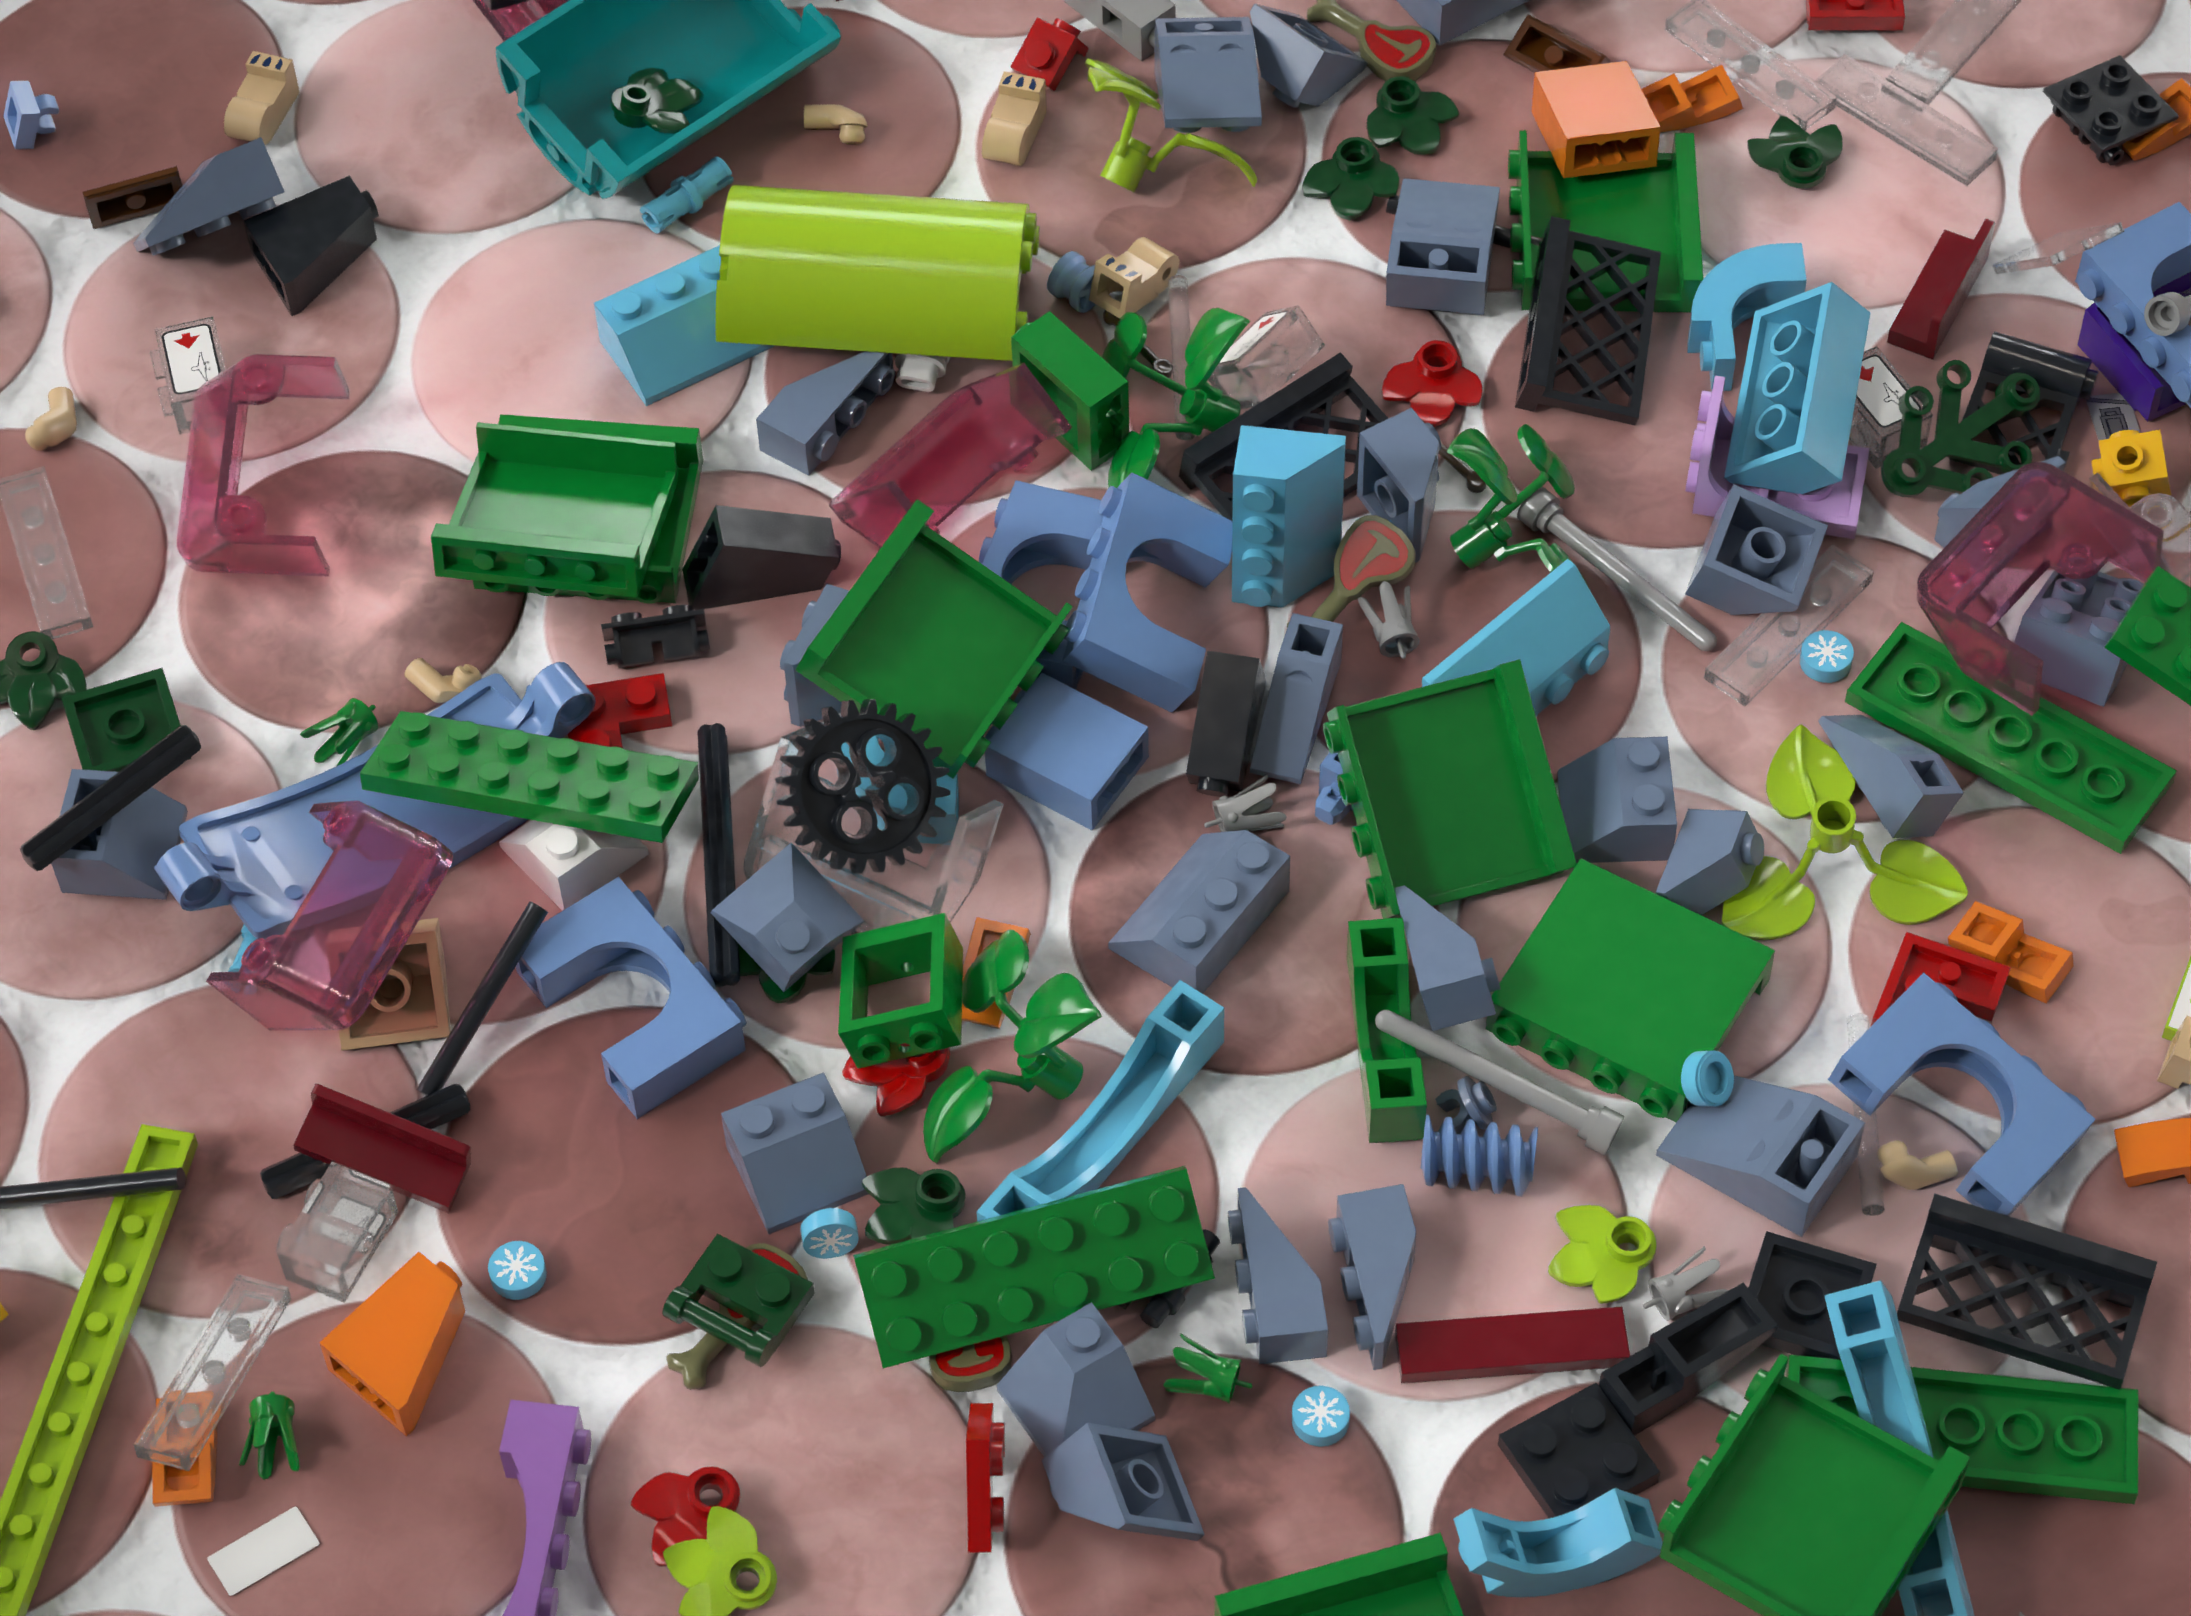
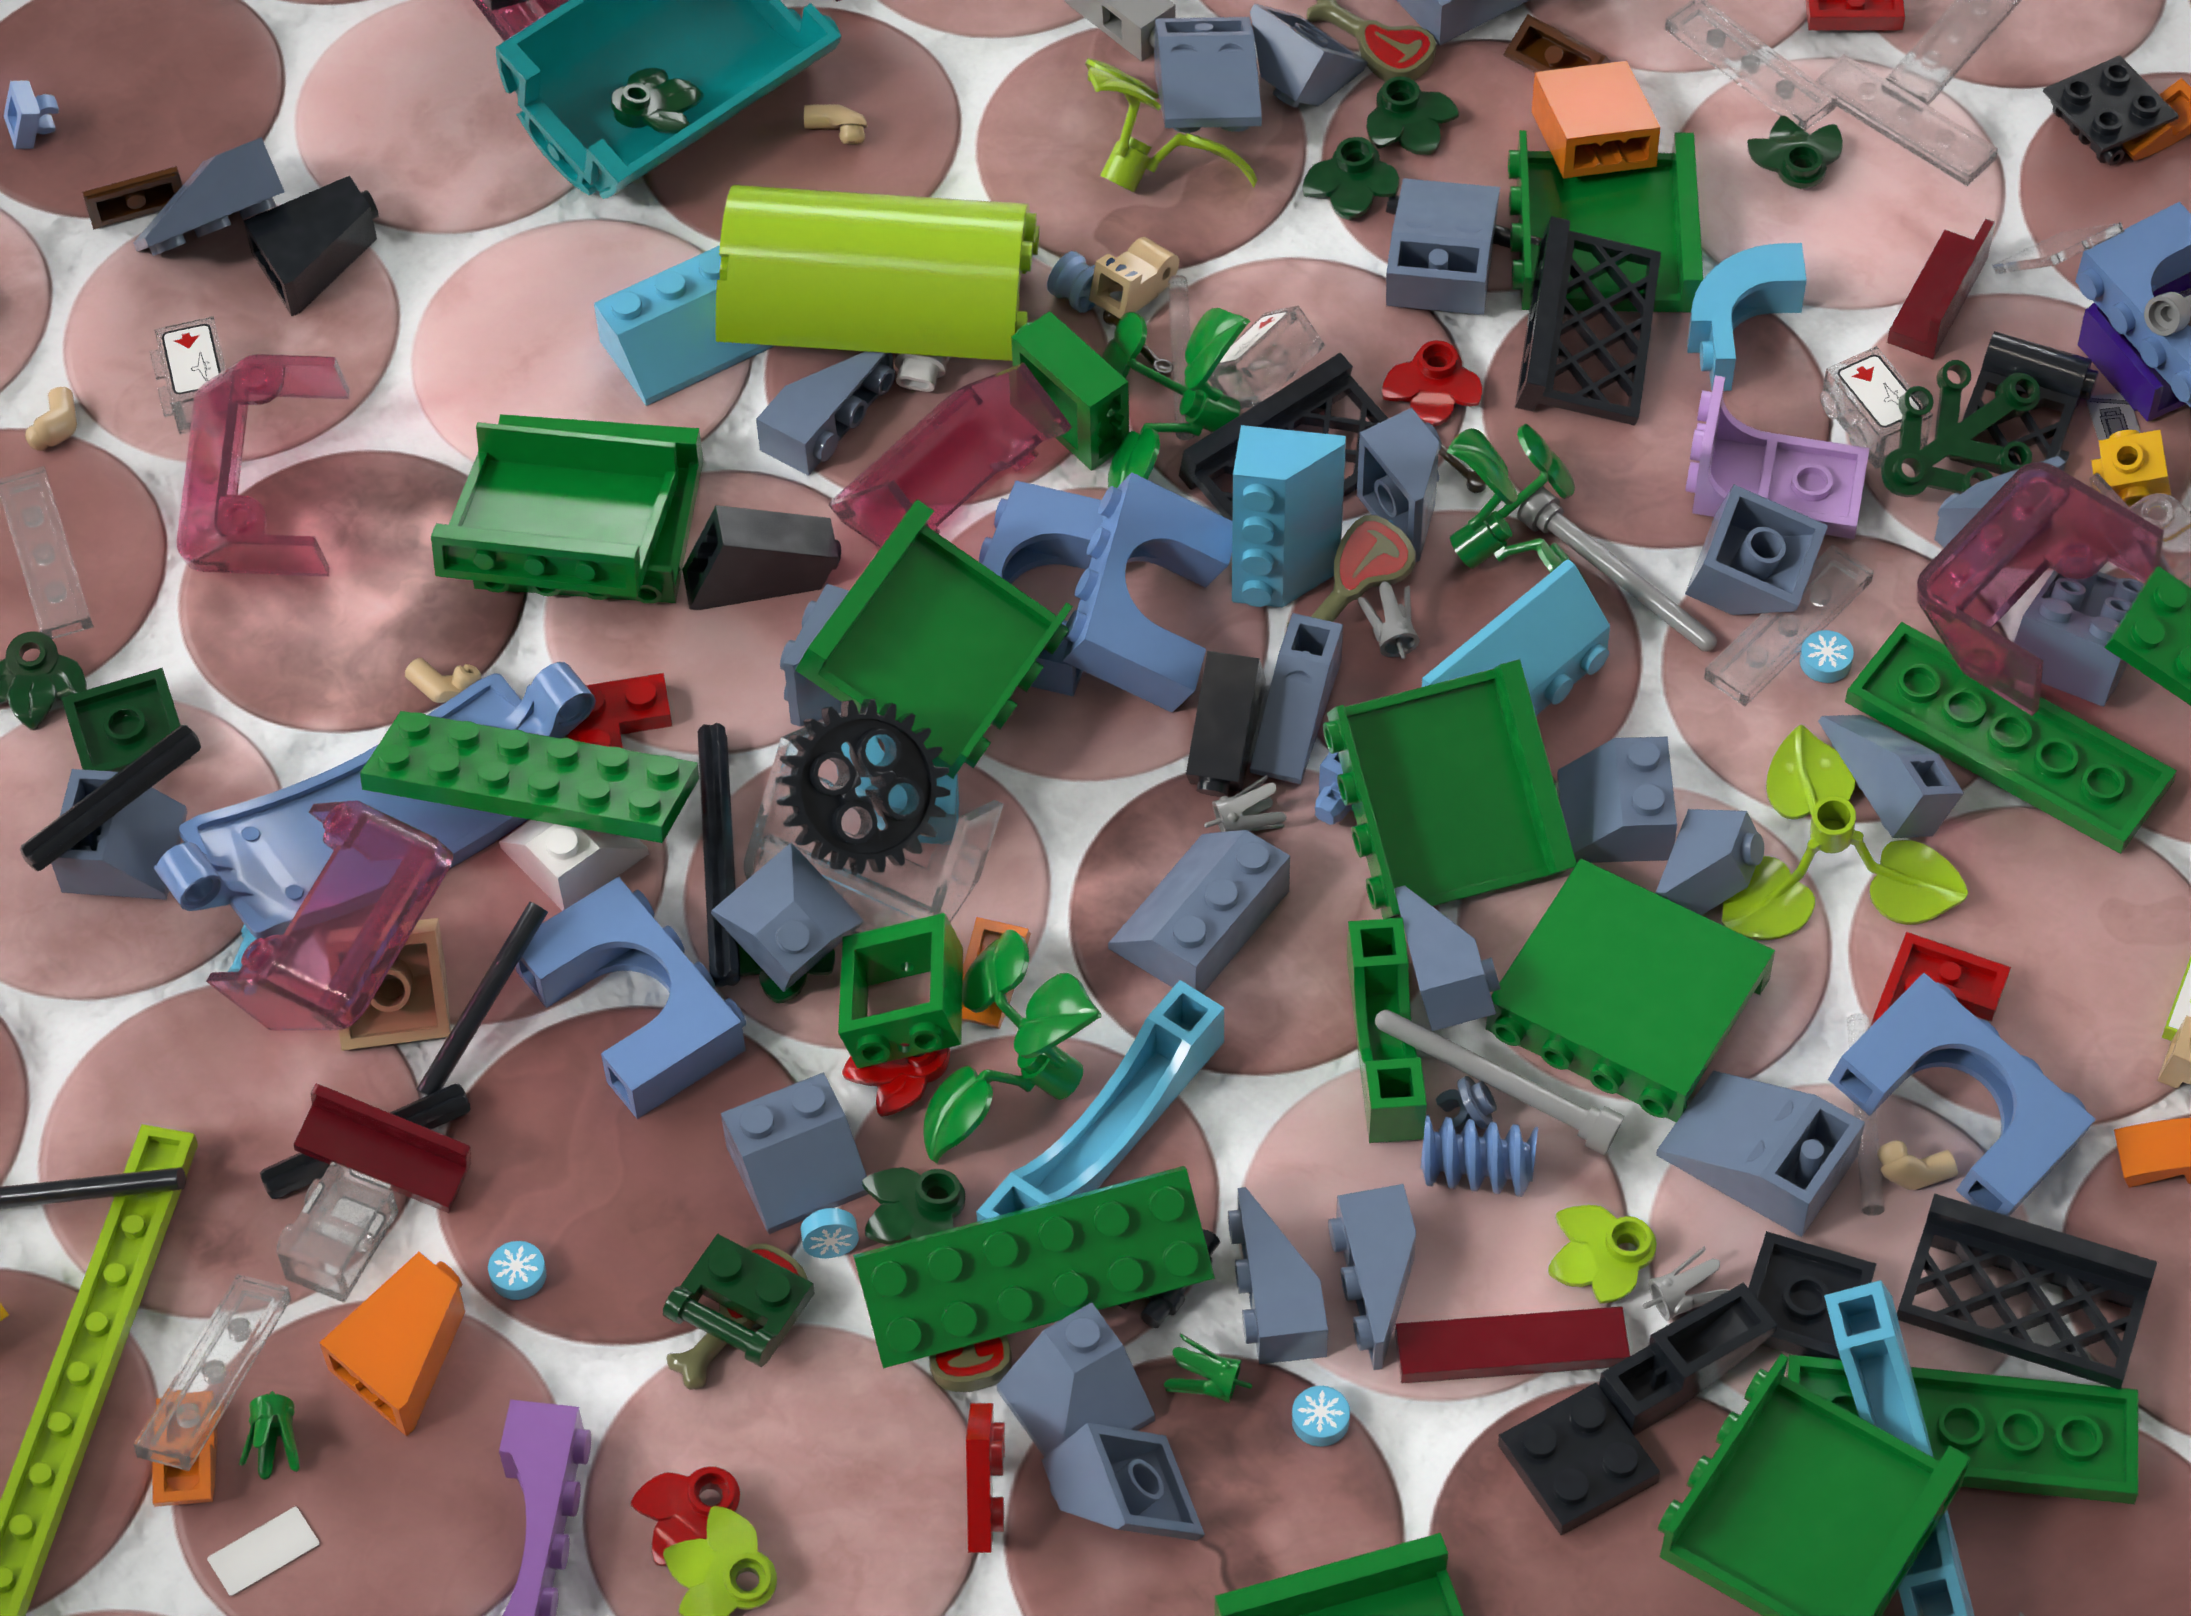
(262, 98): tan leg -> none
(354, 722): green piece -> none
(635, 636): black hinge -> none
(686, 194): medium azure pin -> none
(1014, 119): tan leg -> none
(1048, 51): red bracket -> none
(1066, 751): medium blue brick -> none
(1562, 1551): medium azure arch -> none
(1692, 101): orange slope -> none
(1707, 1078): medium azure tile -> none
(1798, 392): medium azure slope -> none
(2000, 937): orange slope -> none

